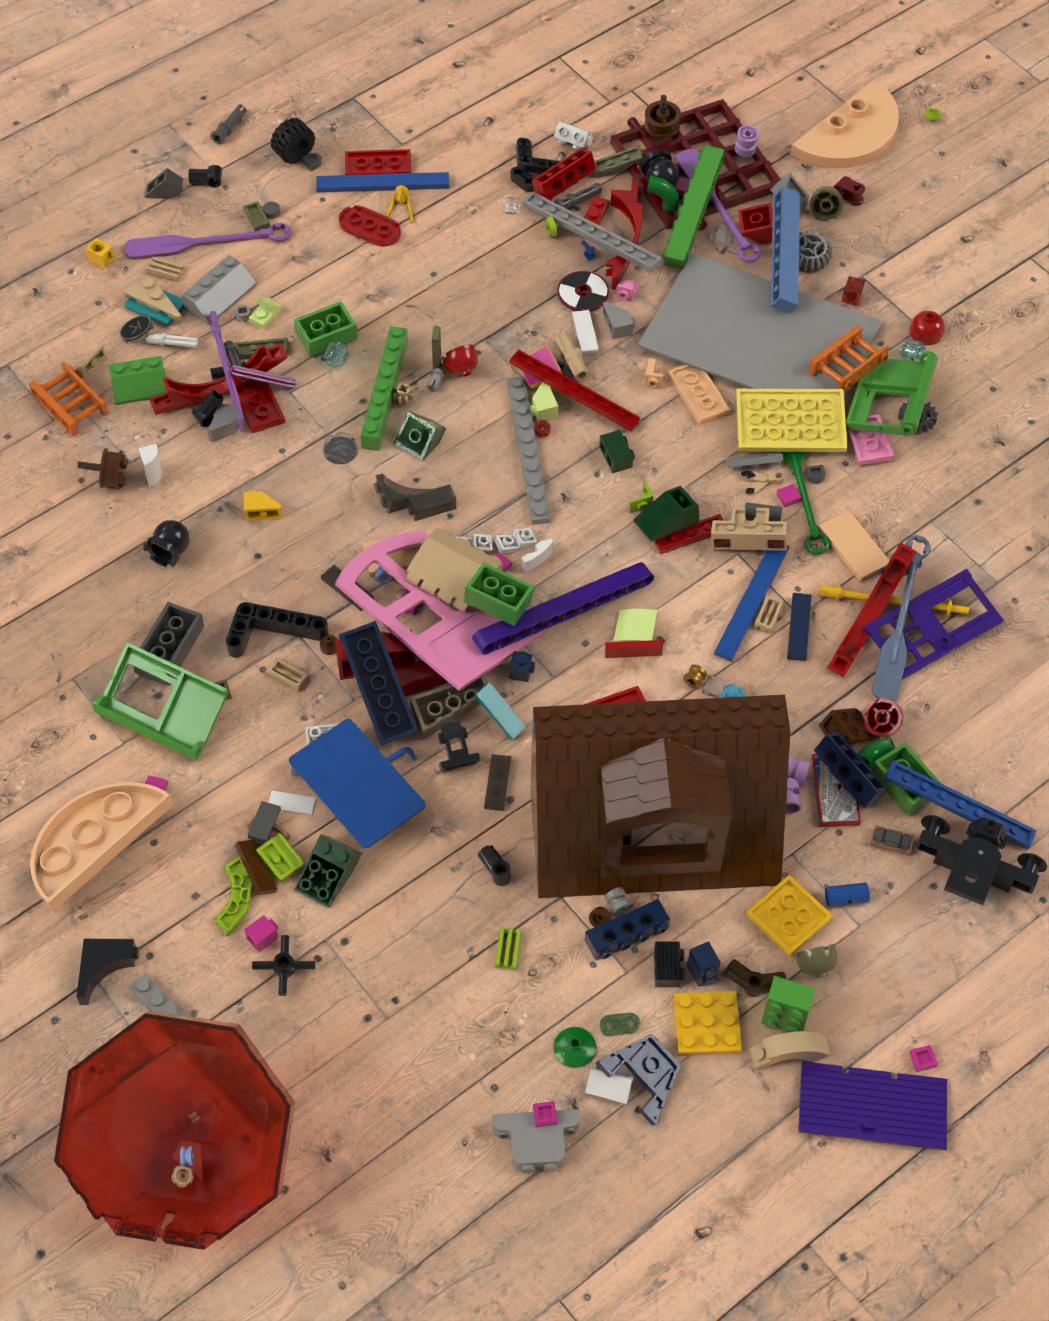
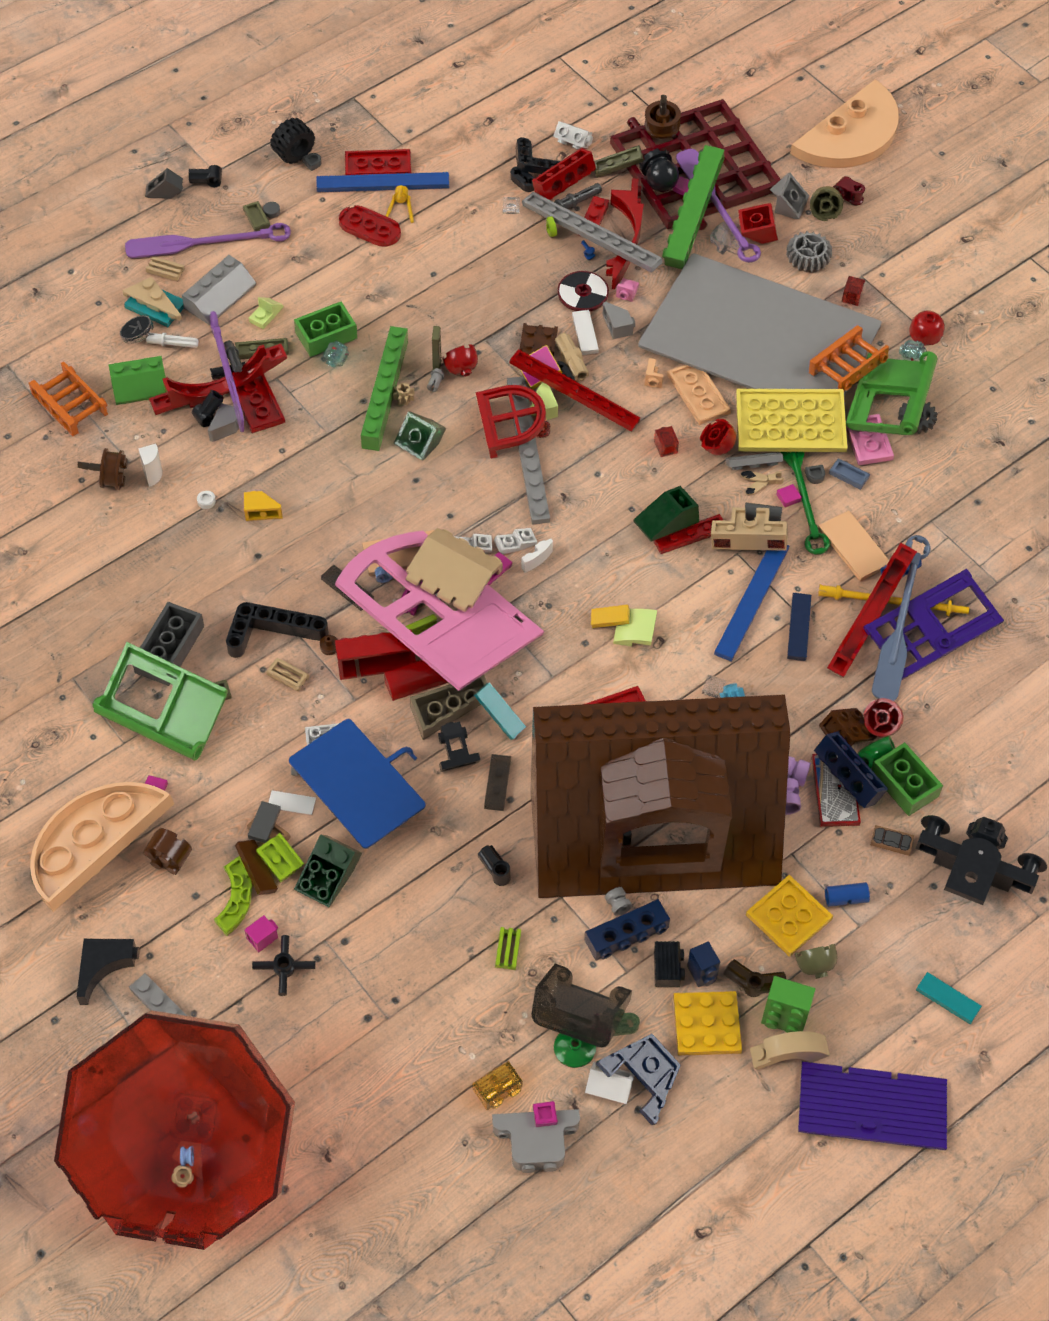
(91, 362): tan slope -> none
(100, 253): yellow brick -> none
(167, 542): black tile -> none
(167, 851): none -> reddish brown brick
(206, 499): none -> white tile
(225, 128): dark grey pin -> none
(243, 316): light grey bush -> none
(262, 376): magenta axle -> none
(340, 448): clear tile -> none
(378, 683): dark blue brick -> none
(419, 502): clear smoke arch -> none
(422, 624): none -> lime tile
(488, 419): none -> red window
(498, 594): bright green brick -> none
(498, 1086): none -> clear yellow brick
(521, 666): dark blue brick -> none
(536, 337): none -> reddish brown plate
(563, 608): dark purple beam -> none
(576, 1010): none -> clear smoke windscreen
(599, 916): reddish brown tile -> none
(610, 616): none -> yellow tile
(616, 451): dark green brick -> none
(633, 649): red tile -> none
(643, 502): lime bracket -> none
(665, 191): green cylinder -> none
(666, 441): none -> clear red brick
(695, 676): pearl gold wheel -> none
(718, 437): none -> red cylinder
(746, 141): lavender wheel -> none
(764, 626): tan tile -> none
(785, 250): medium blue brick -> none
(849, 473): none -> sand blue tile
(923, 1058): dark pink tile -> none
(933, 114): lime tile -> none
(948, 998): none -> teal tile
(956, 802): blue tile -> none

